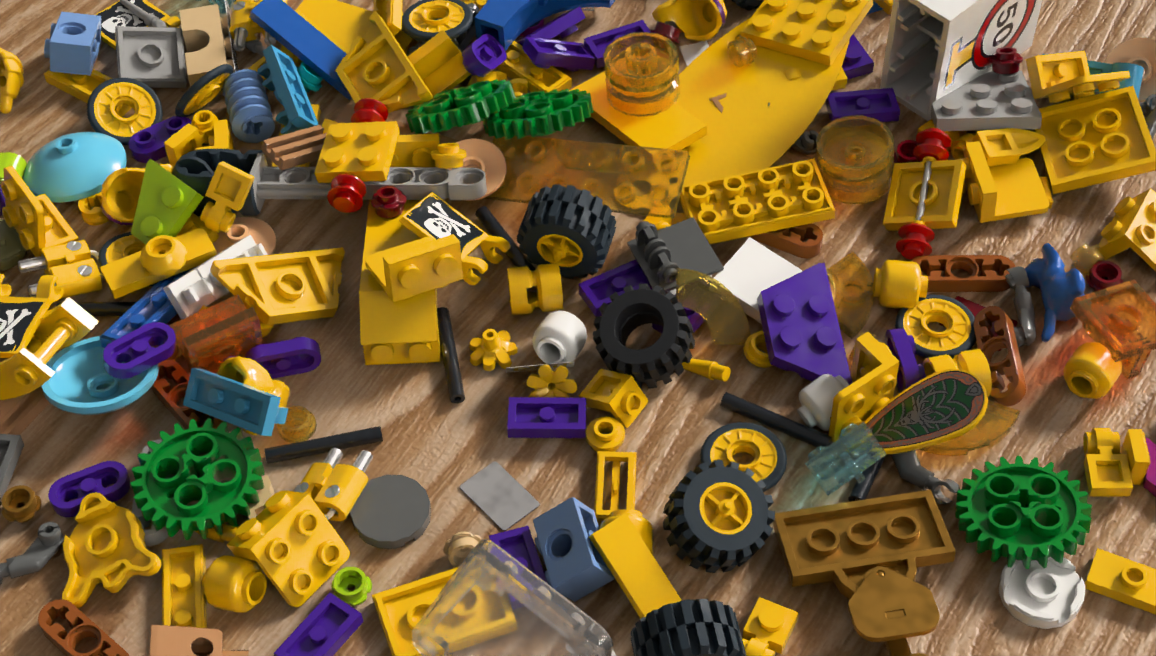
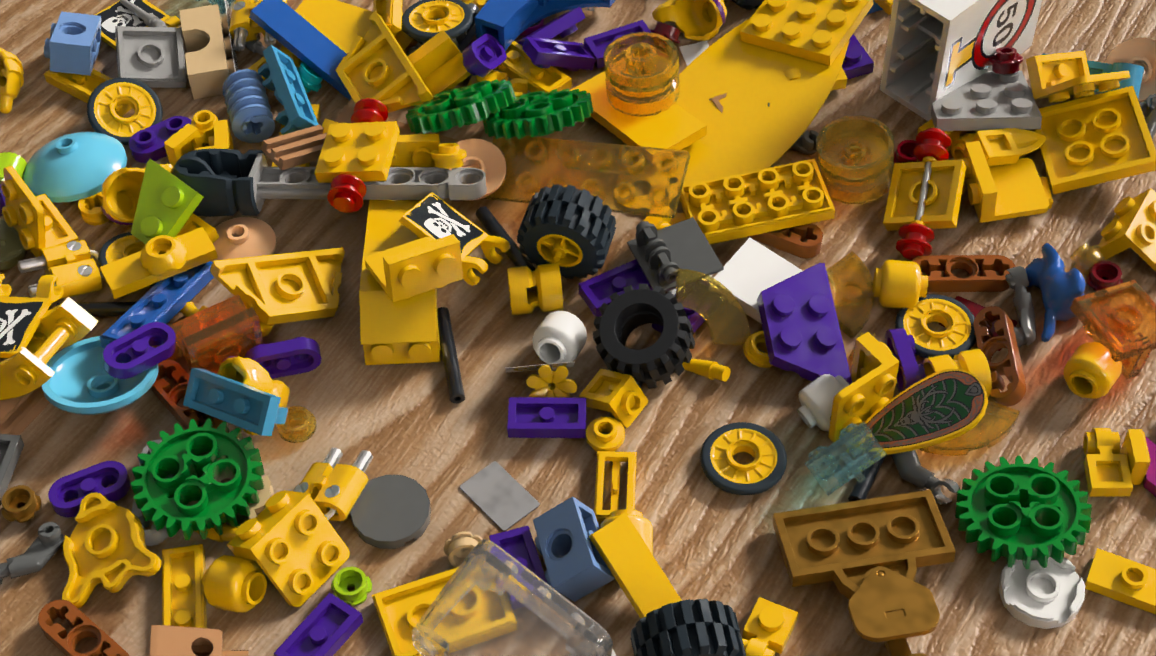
(200, 286): white plate -> none
(203, 91): wheel -> none
(229, 190): yellow plate -> none
(323, 444): black piece -> none
(388, 202): dark red plate -> none
(492, 349): yellow plant -> none
(718, 516): black wheel -> none
(742, 51): clear yellow plate -> none
(775, 421): black piece -> none
(873, 103): dark purple plate -> none

